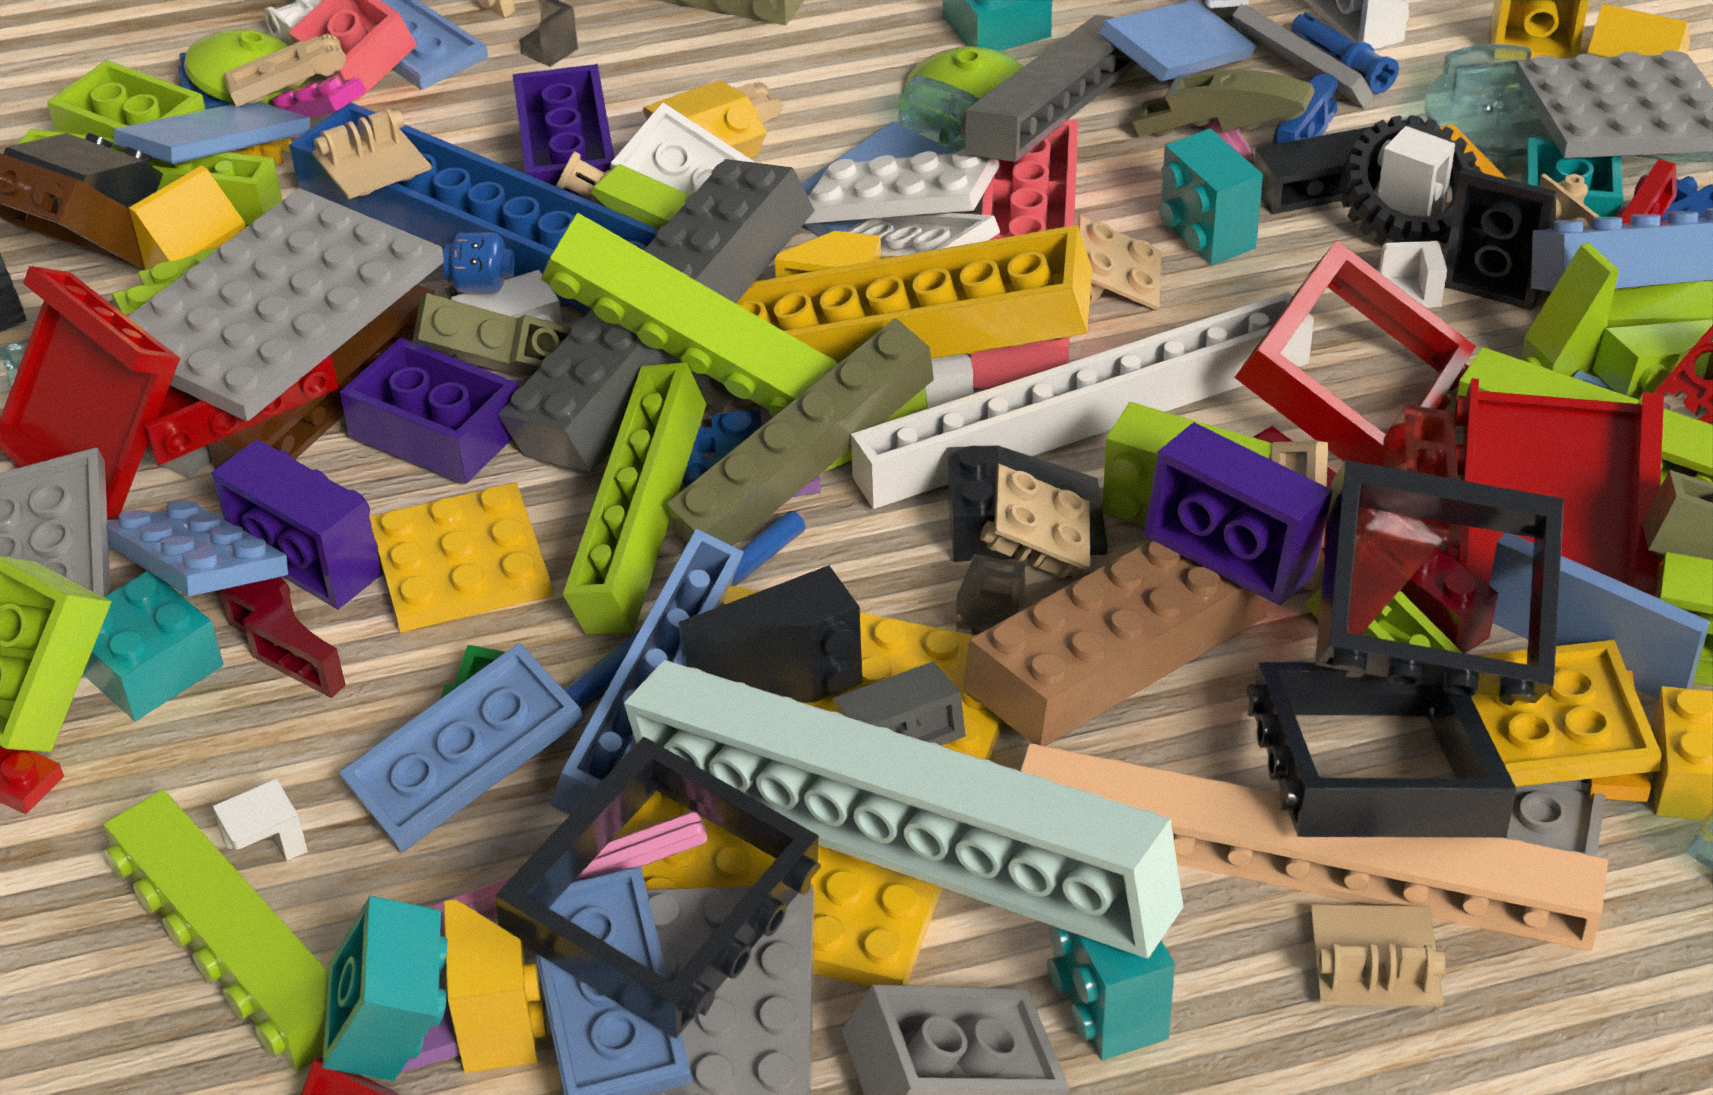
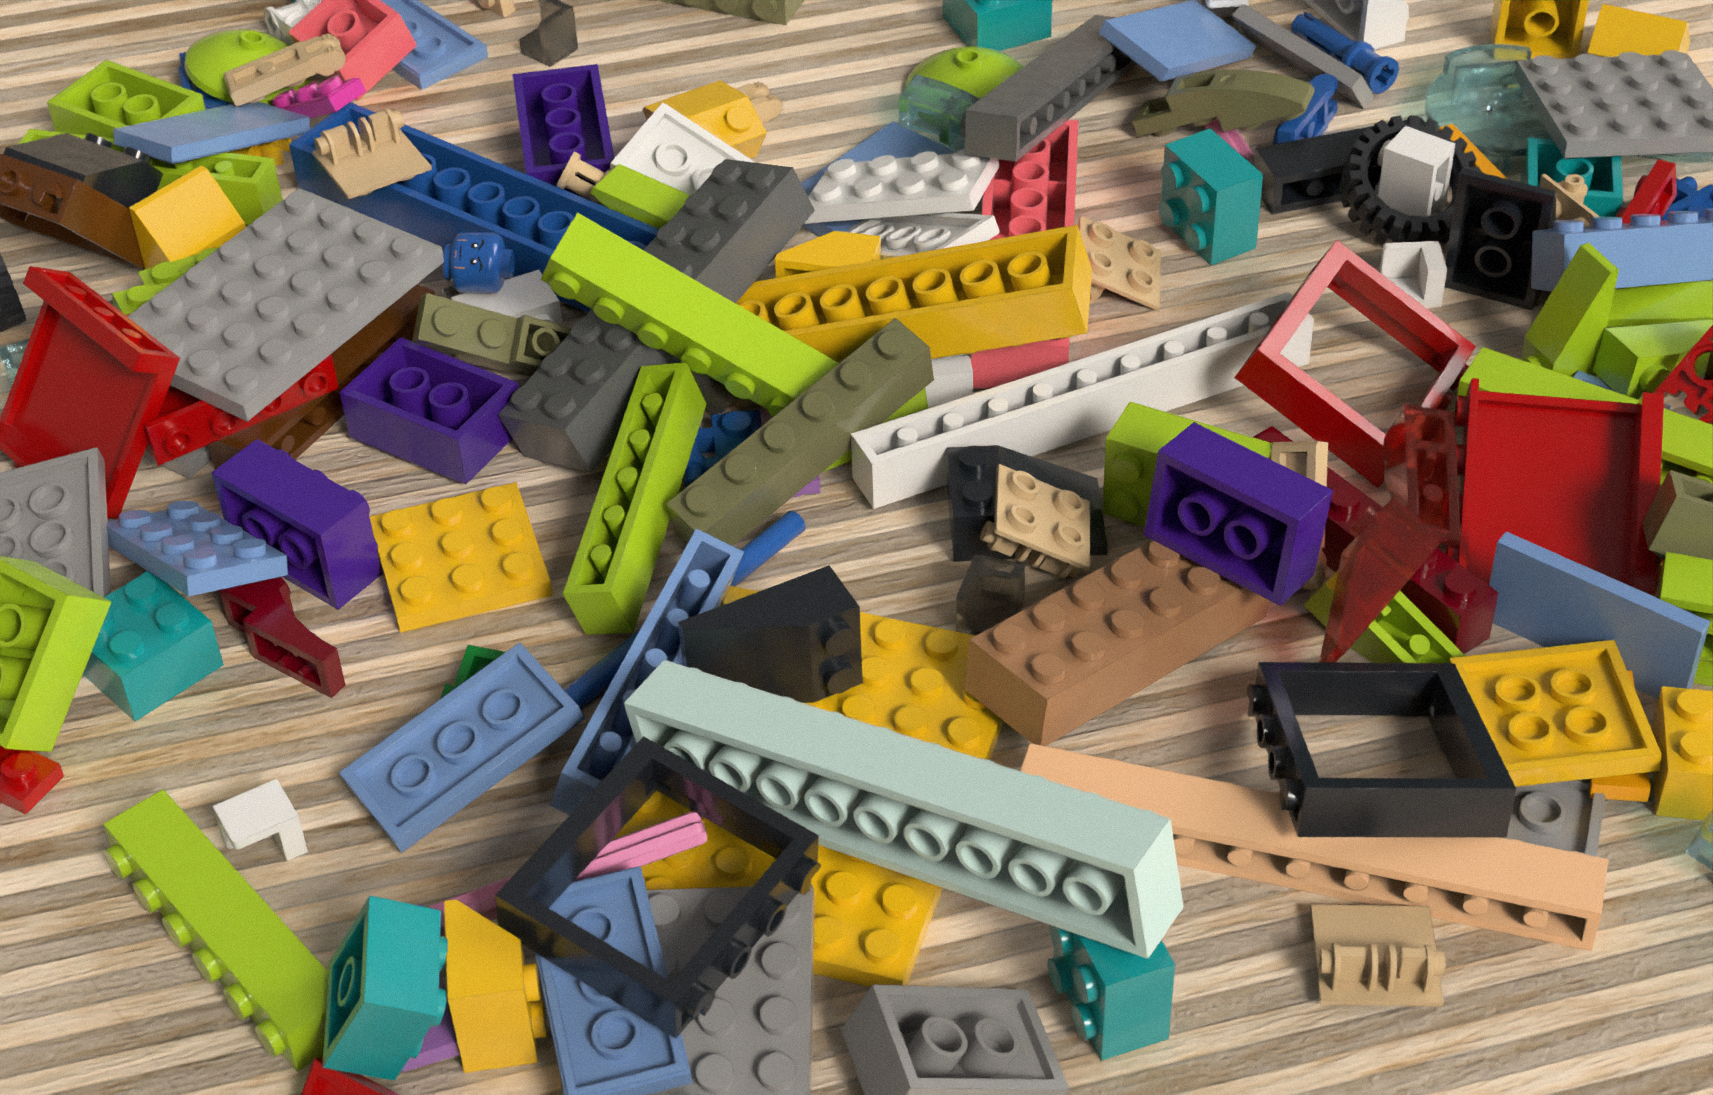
(912, 703): dark grey hinge -> none
(1454, 503): black window -> none

